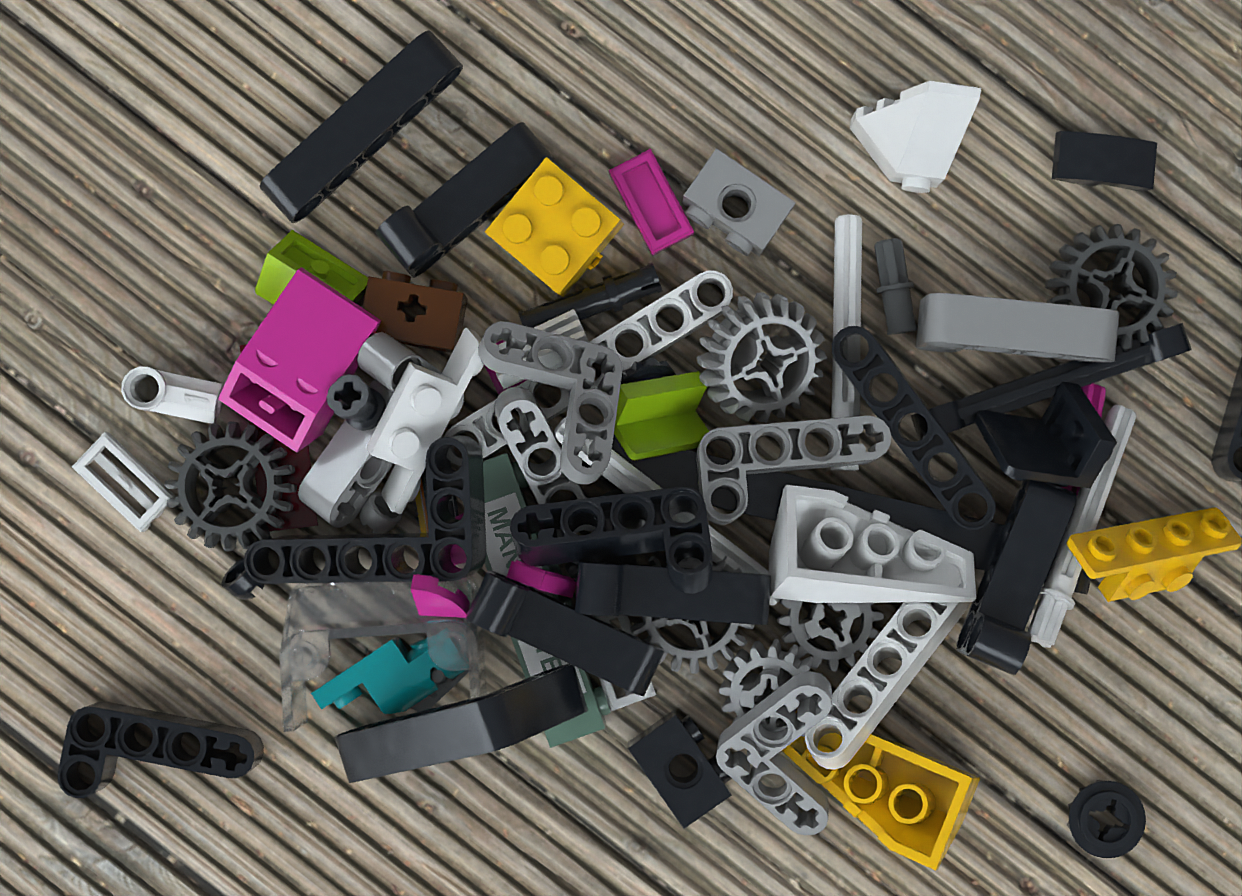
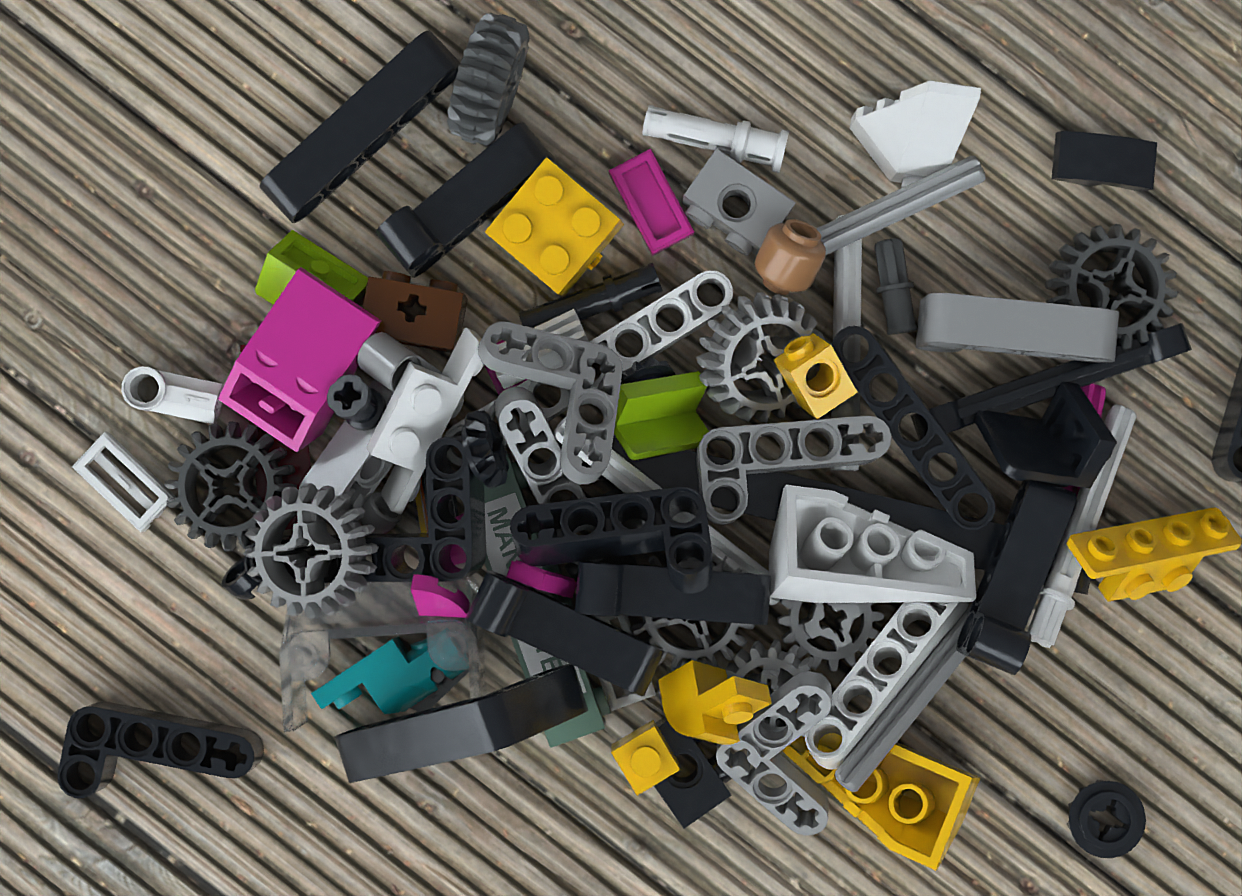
(308, 589): none -> light grey gear
(485, 449): none -> black gear
(488, 78): none -> dark grey gear
(645, 757): none -> yellow brick
(707, 704): none -> yellow brick
(738, 140): none -> white pin
(790, 257): none -> medium nougat head
(827, 388): none -> yellow brick
(901, 711): none -> light grey axle
(902, 203): none -> light grey axle

